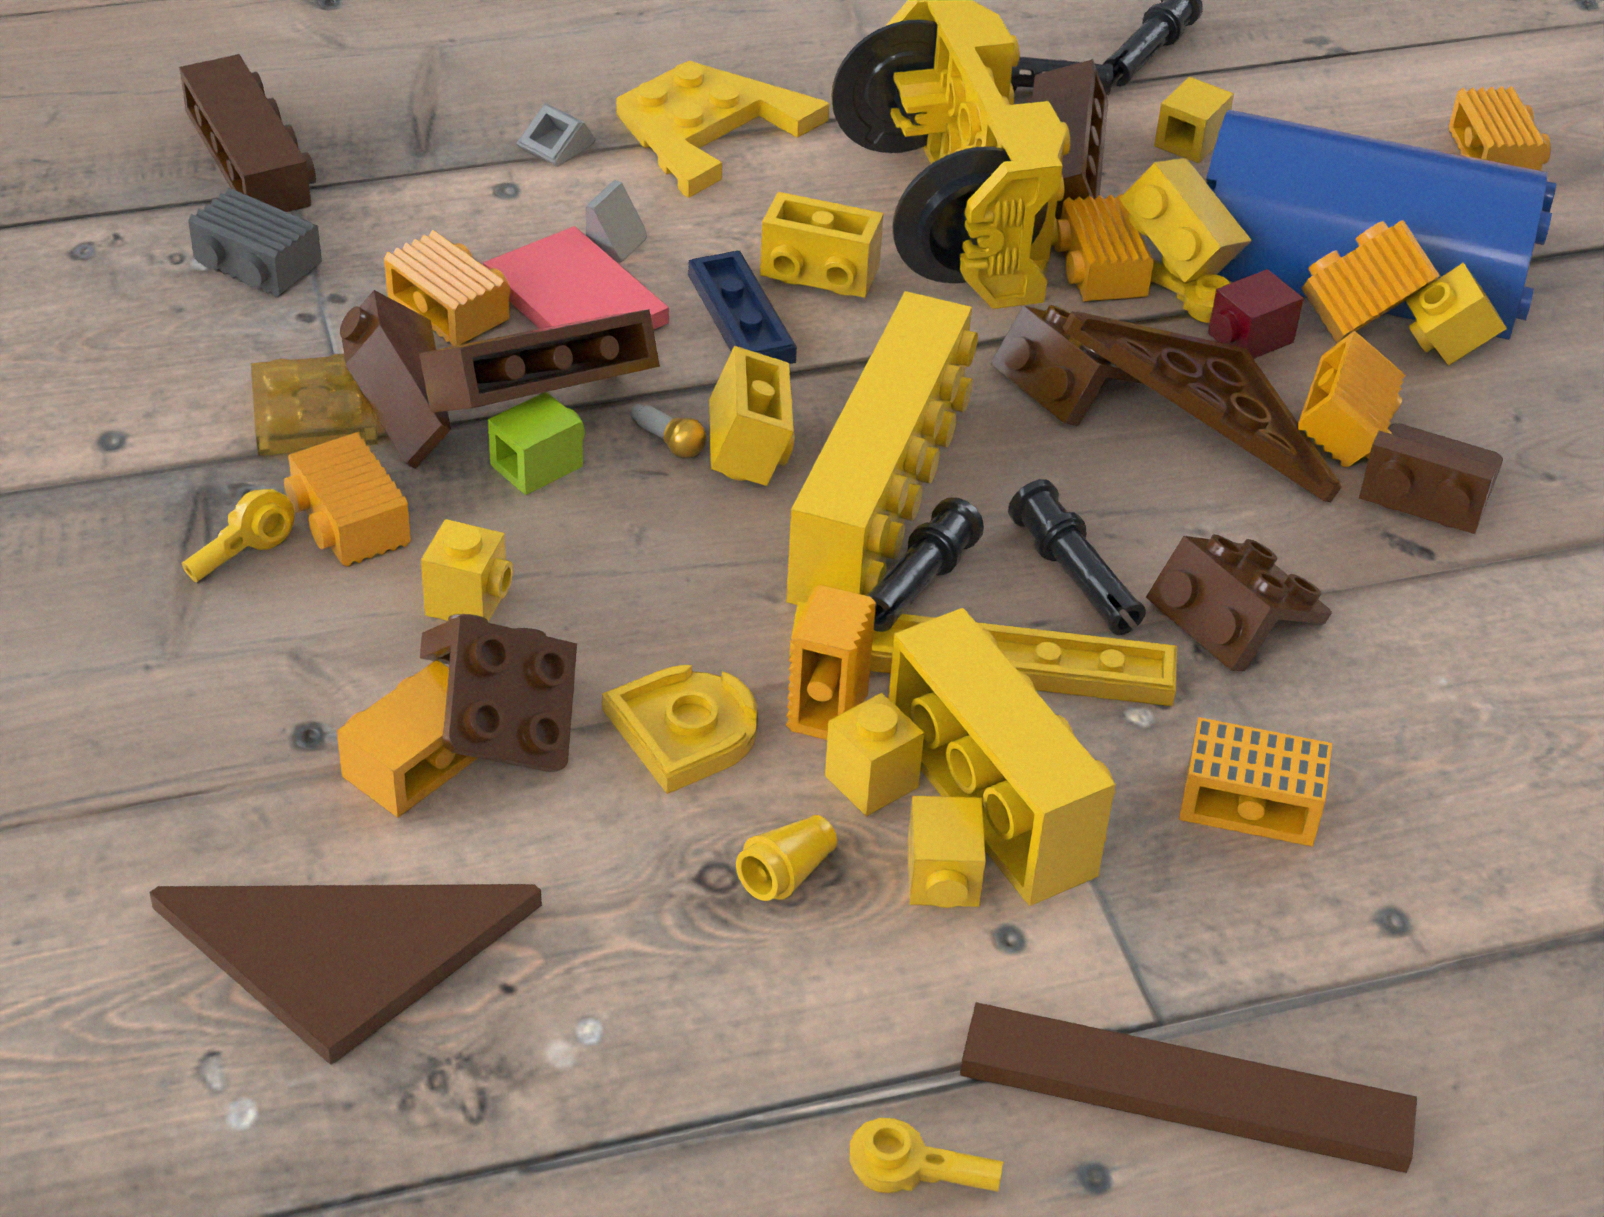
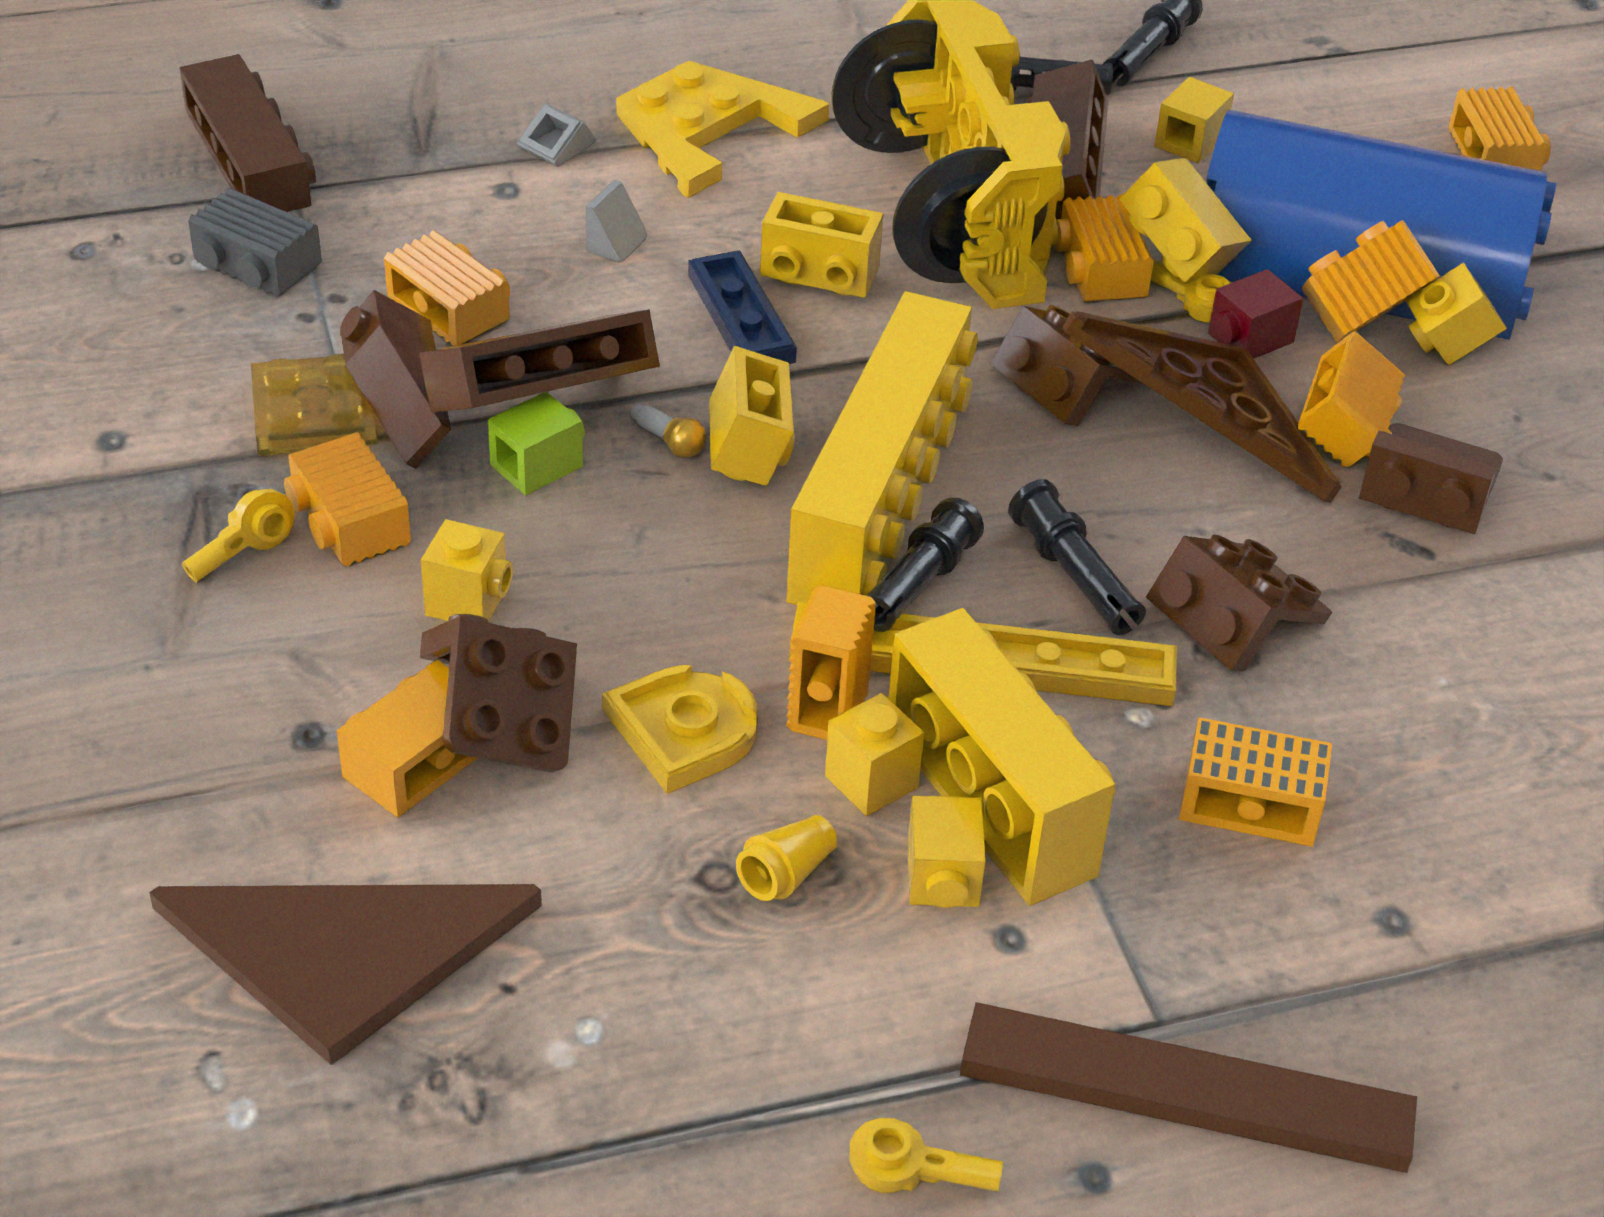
(572, 281): coral tile -> none

